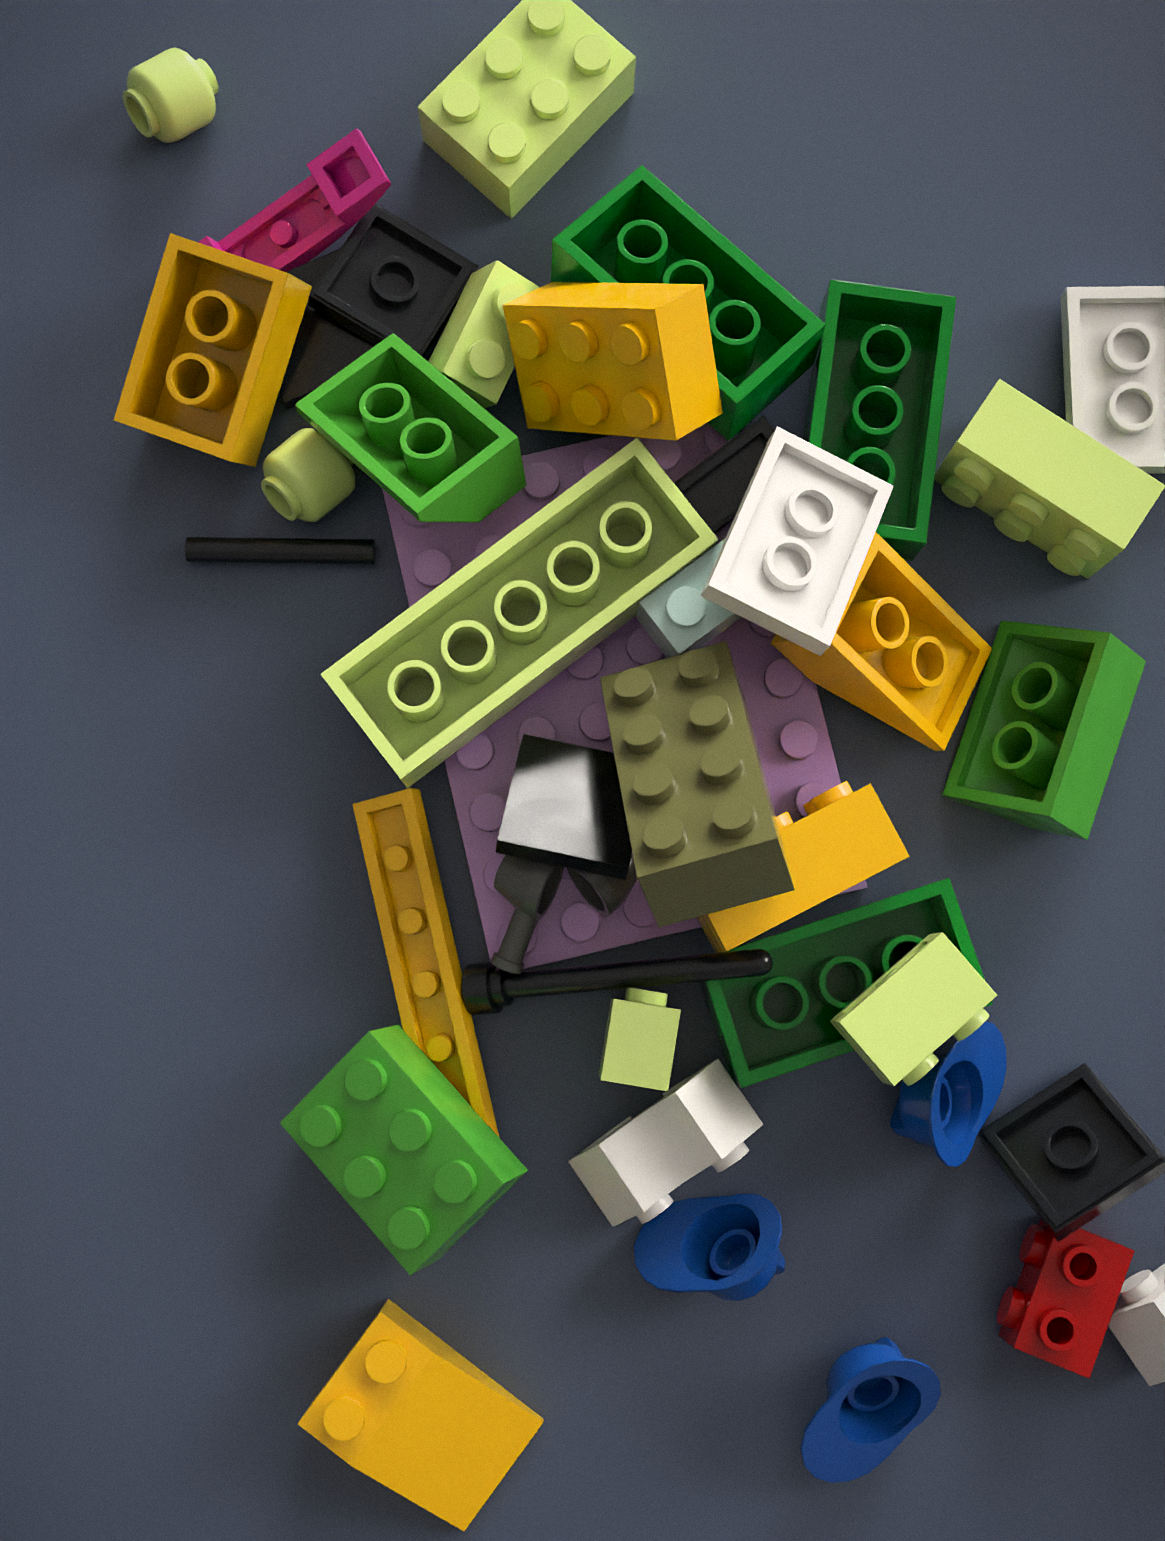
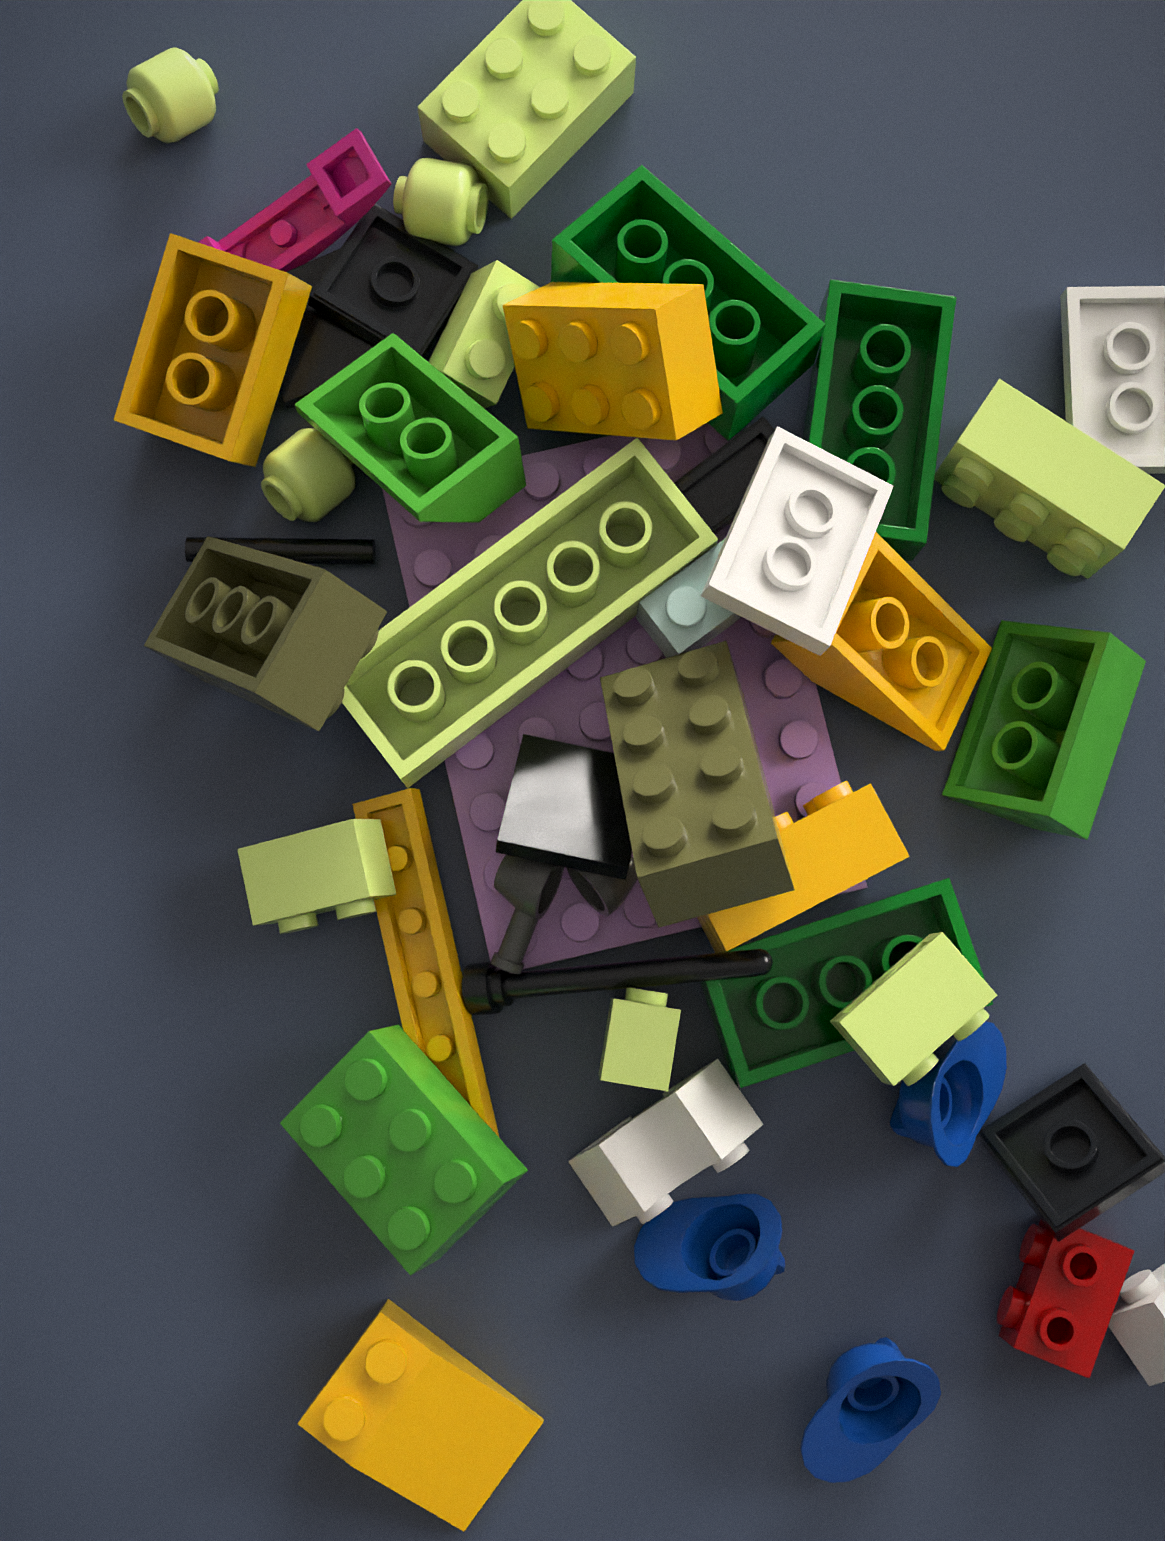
(267, 630): none -> olive brick
(317, 873): none -> yellowish green brick
(441, 201): none -> yellowish green head

